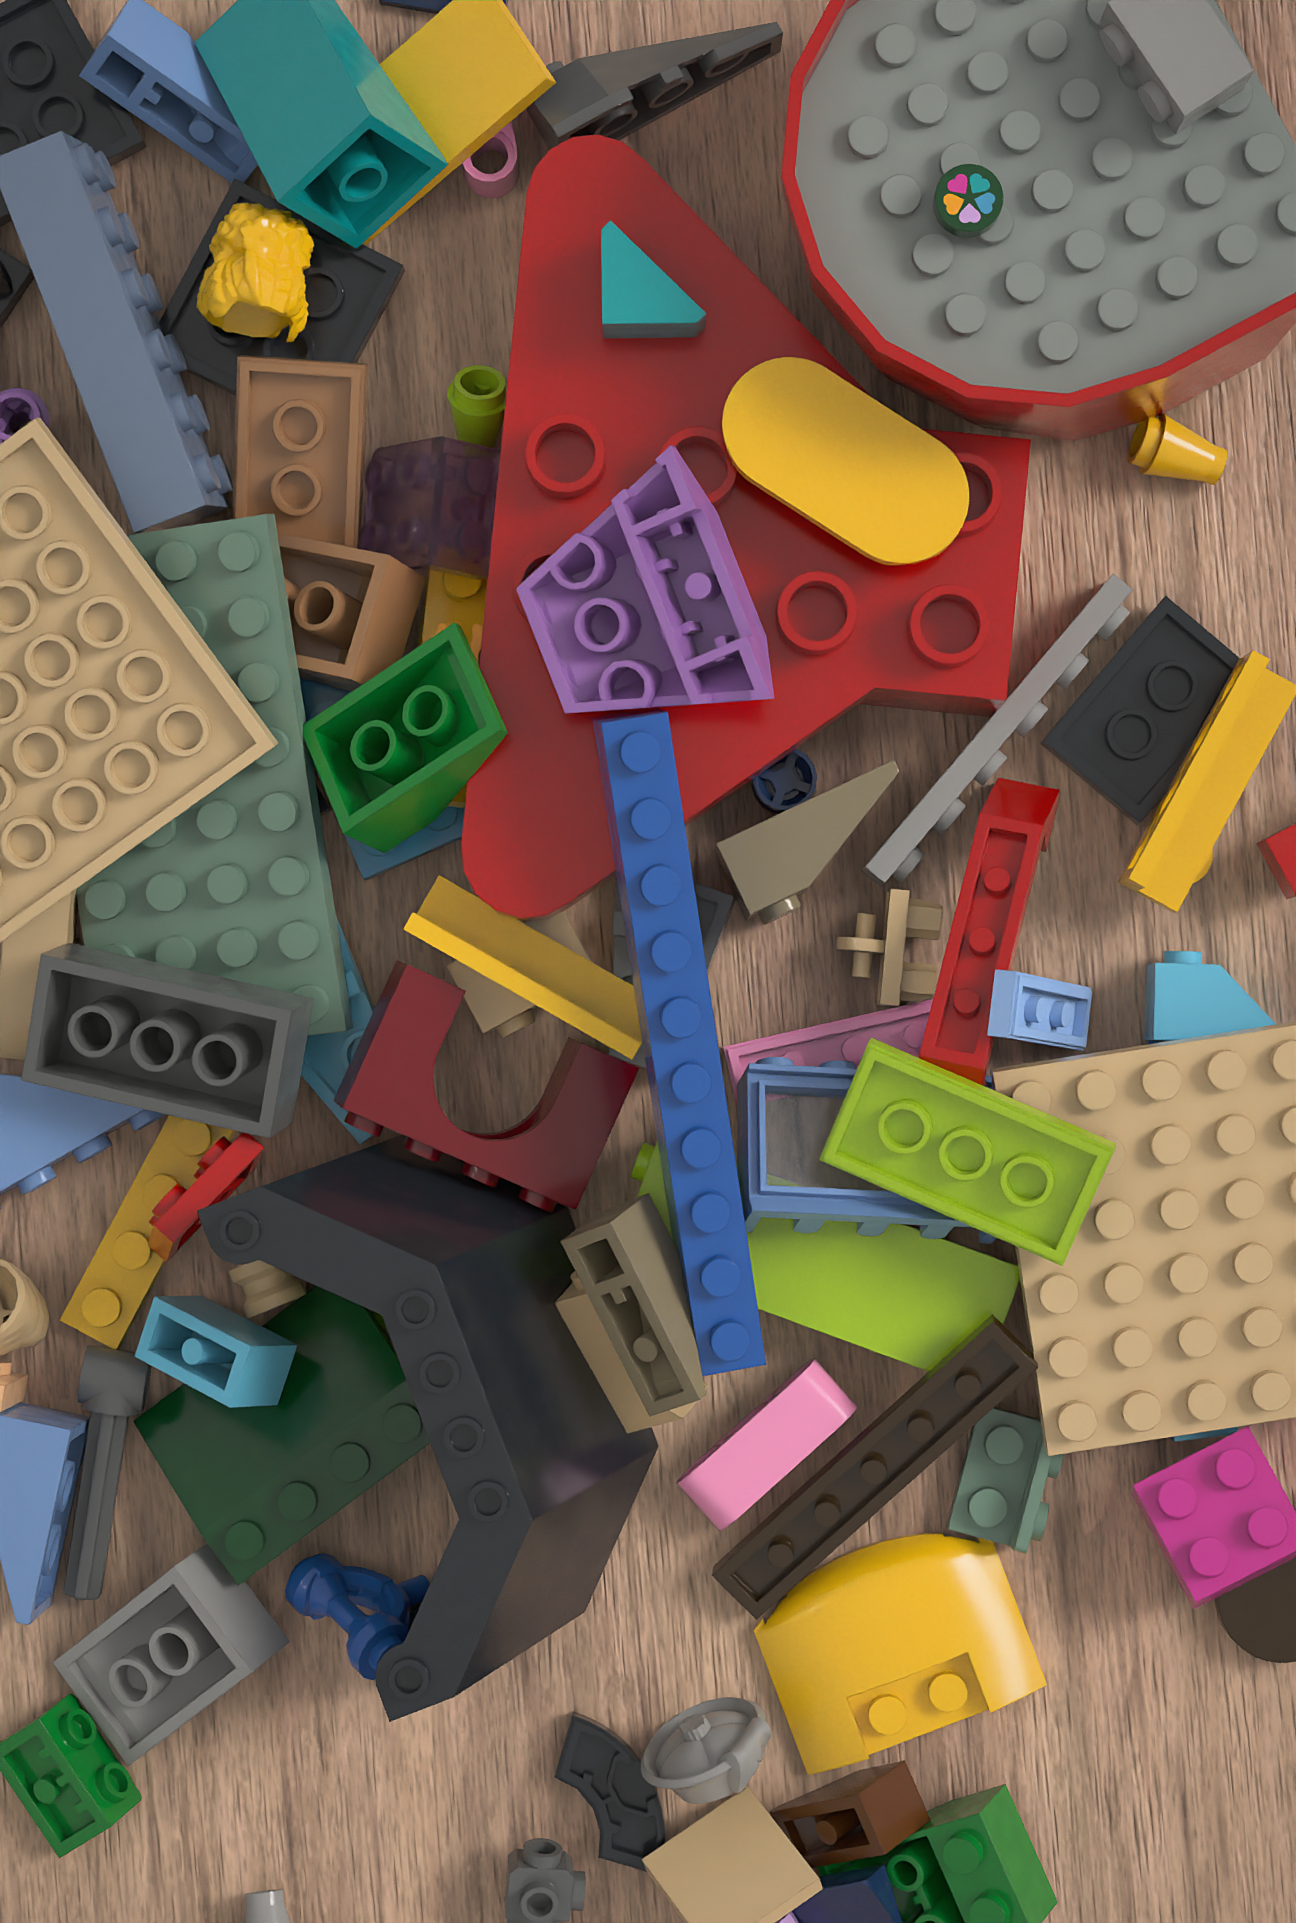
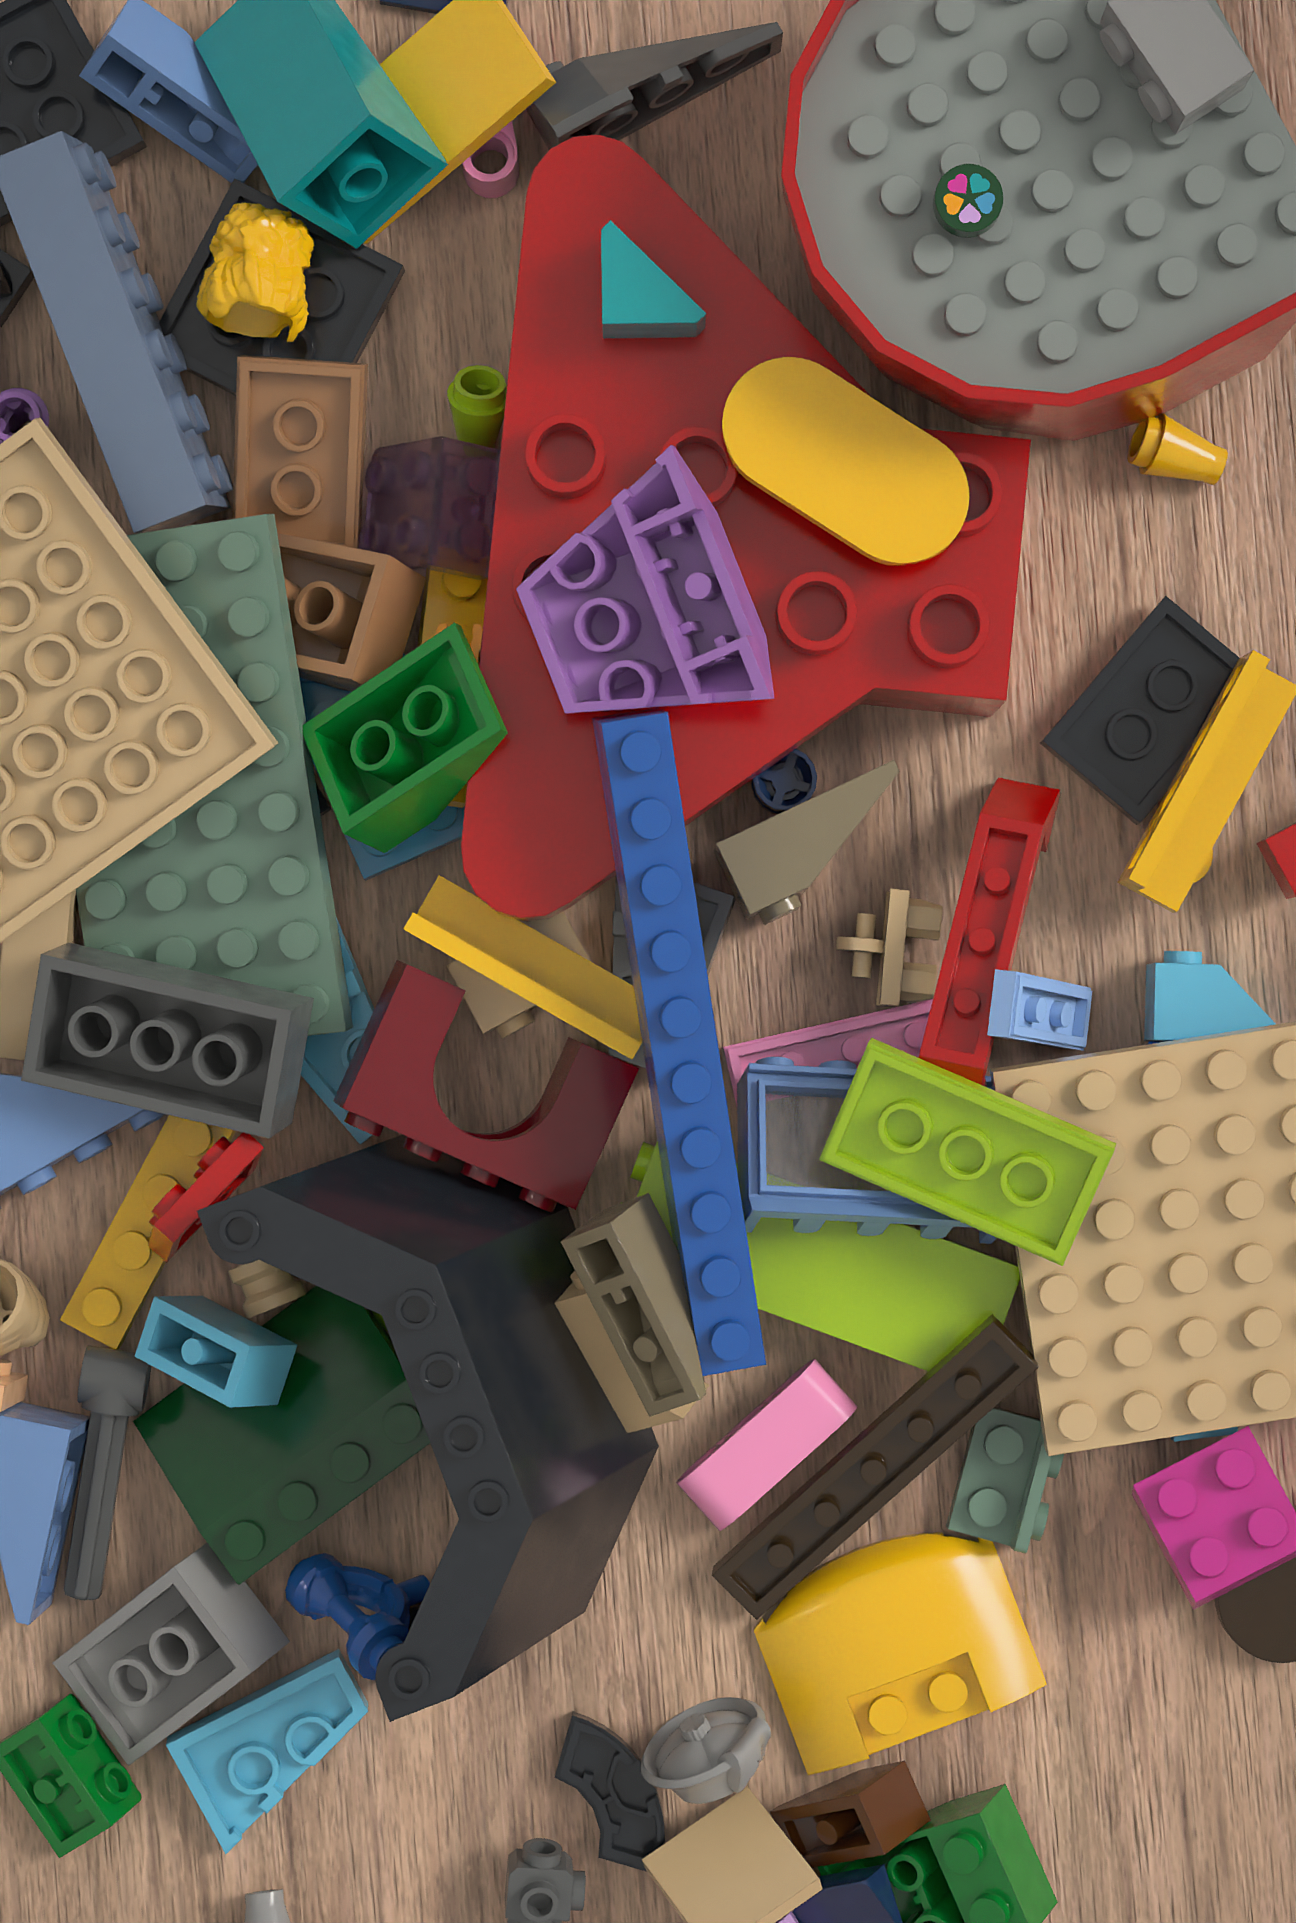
(262, 1743): none -> medium azure wing
(1019, 714): light grey plate -> none

